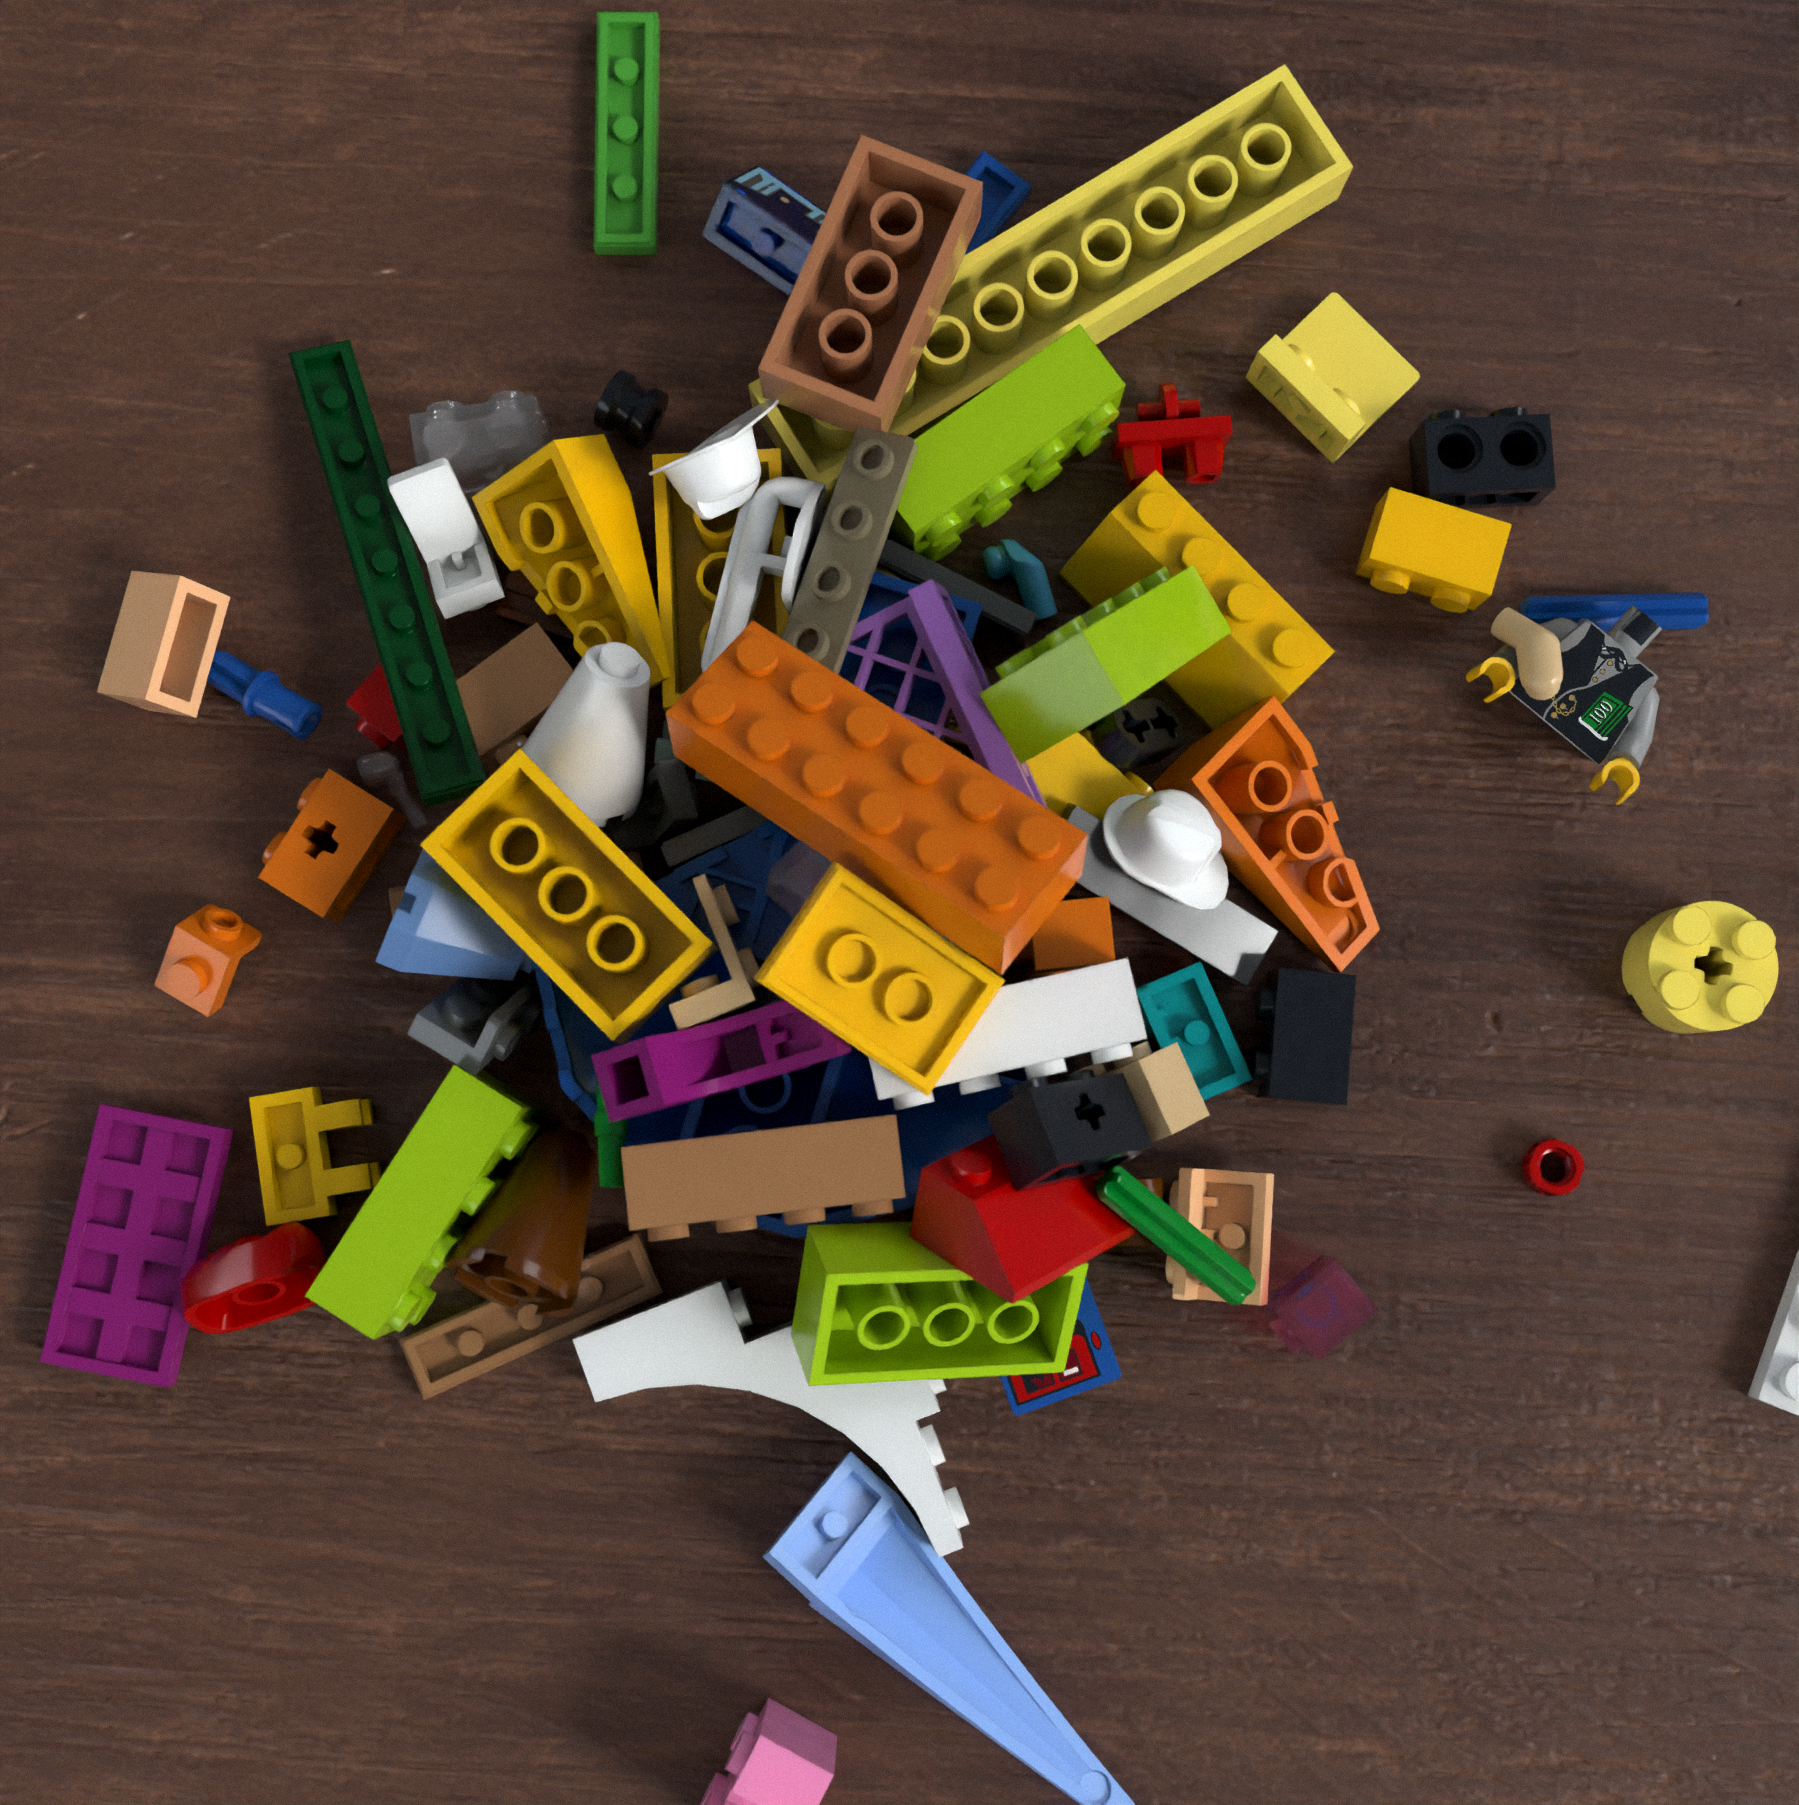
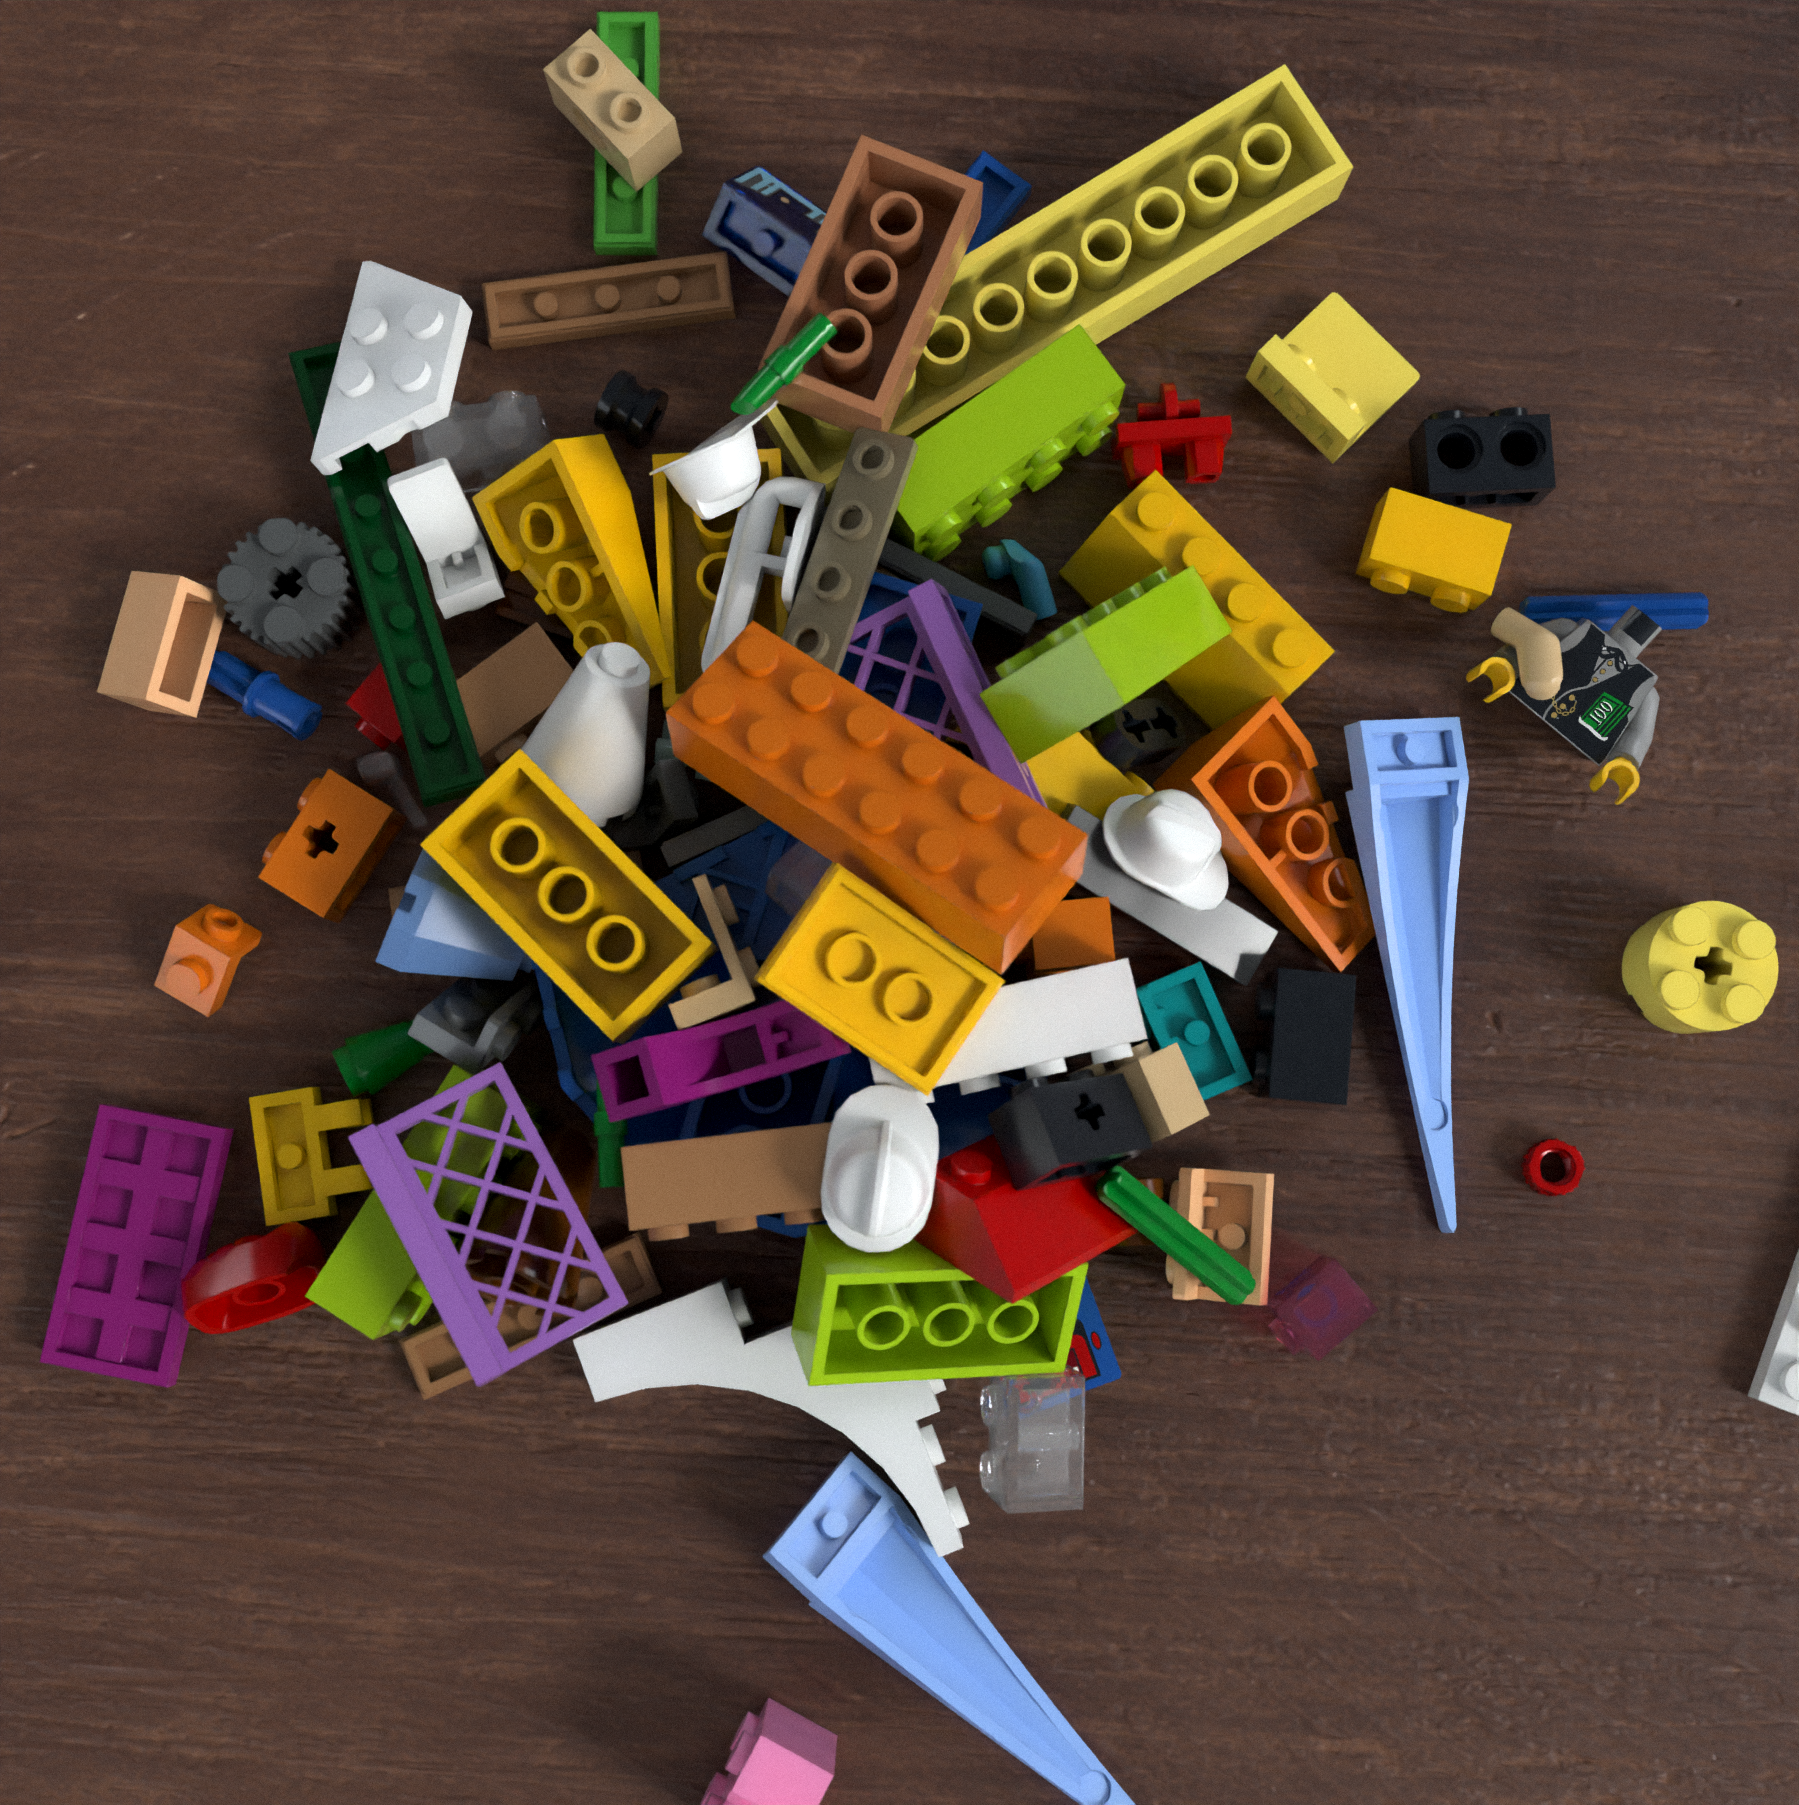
(265, 572): none -> dark grey brick
(378, 1057): none -> green cone
(392, 364): none -> white wing
(433, 1250): none -> medium lavender fence
(608, 301): none -> medium nougat tile
(613, 110): none -> tan brick
(784, 365): none -> green piece
(880, 1168): none -> white piece
(1034, 1441): none -> clear brick
(1408, 838): none -> light blue plate

